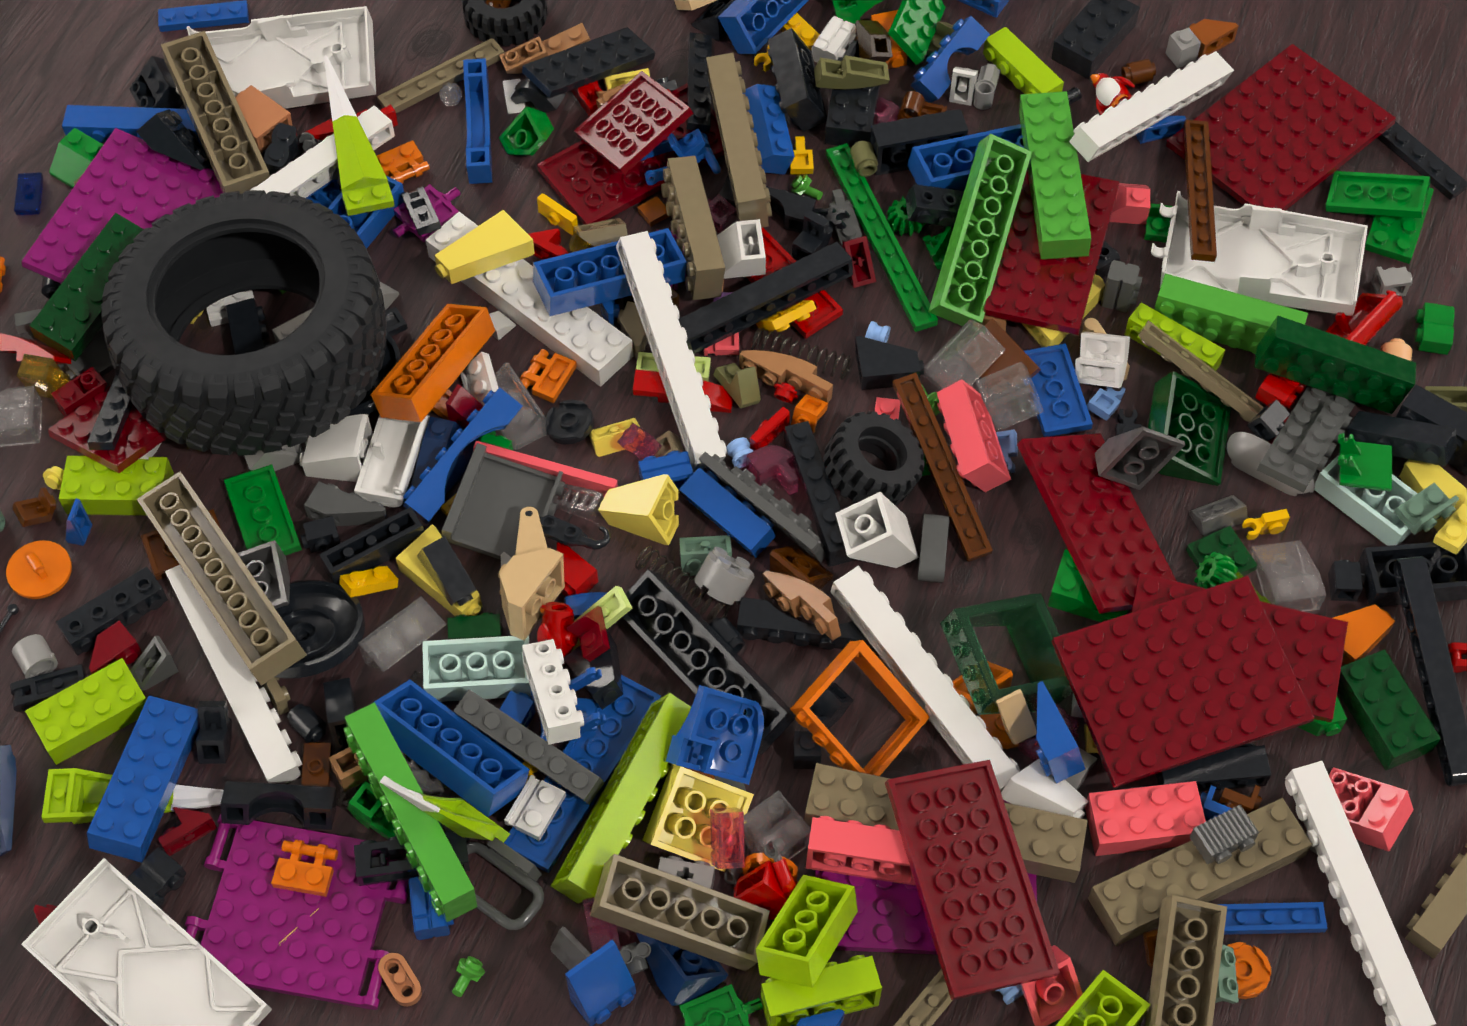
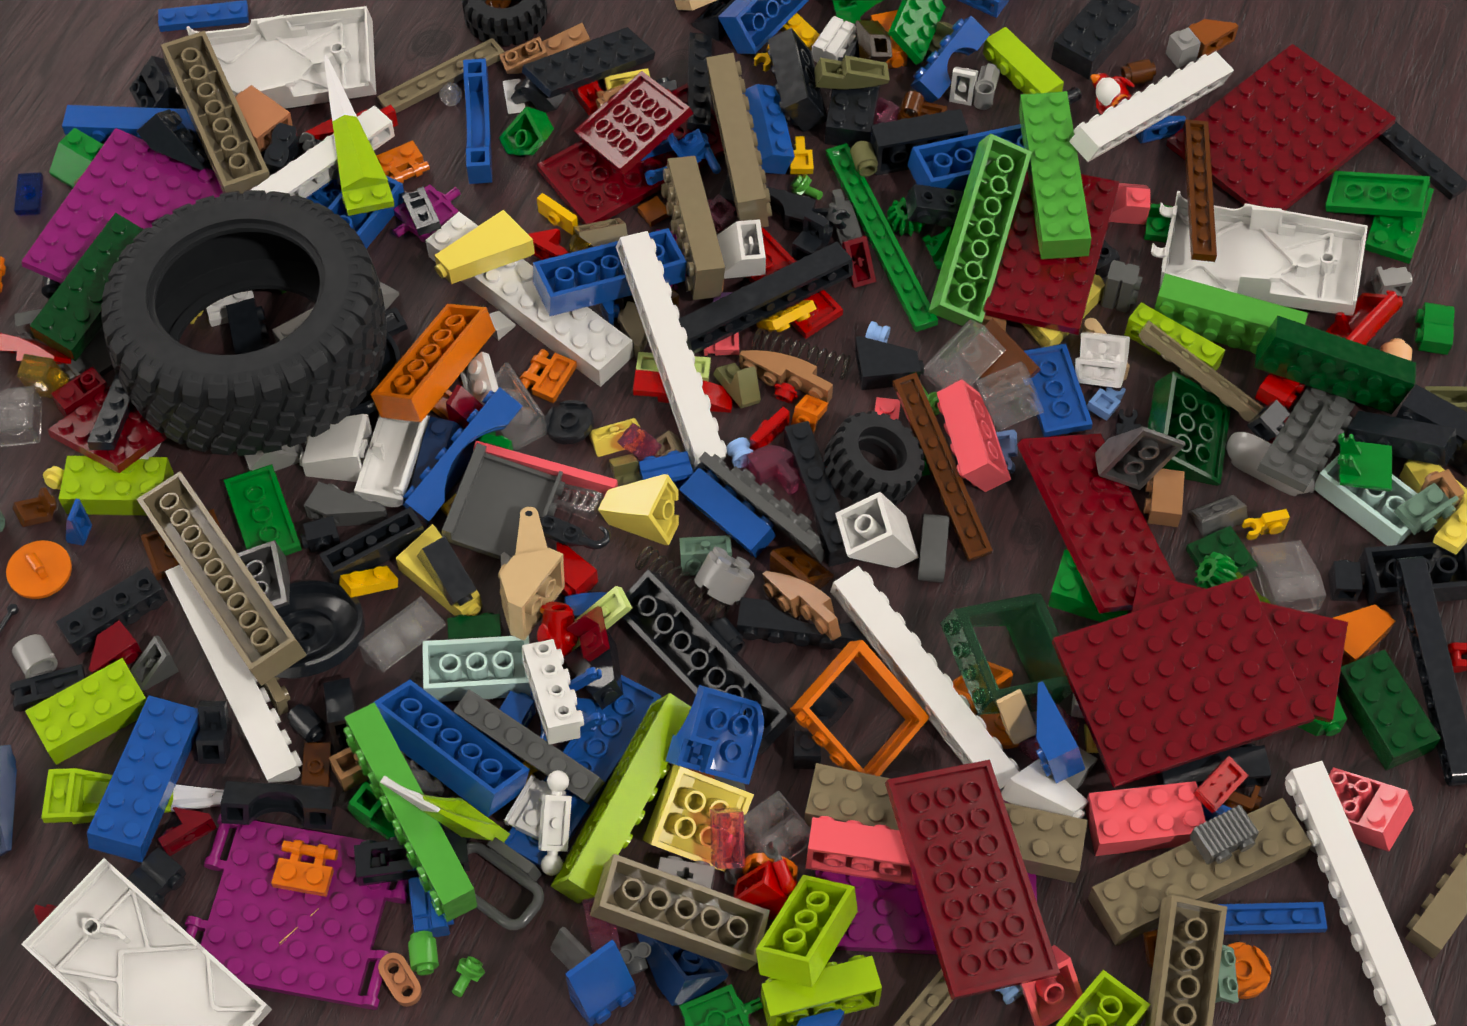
(423, 952): none -> bright green brick
(554, 822): none -> white plate
(625, 469): none -> olive slope
(1165, 498): none -> medium nougat brick
(1220, 784): none -> plate
(1446, 483): none -> medium nougat bracket

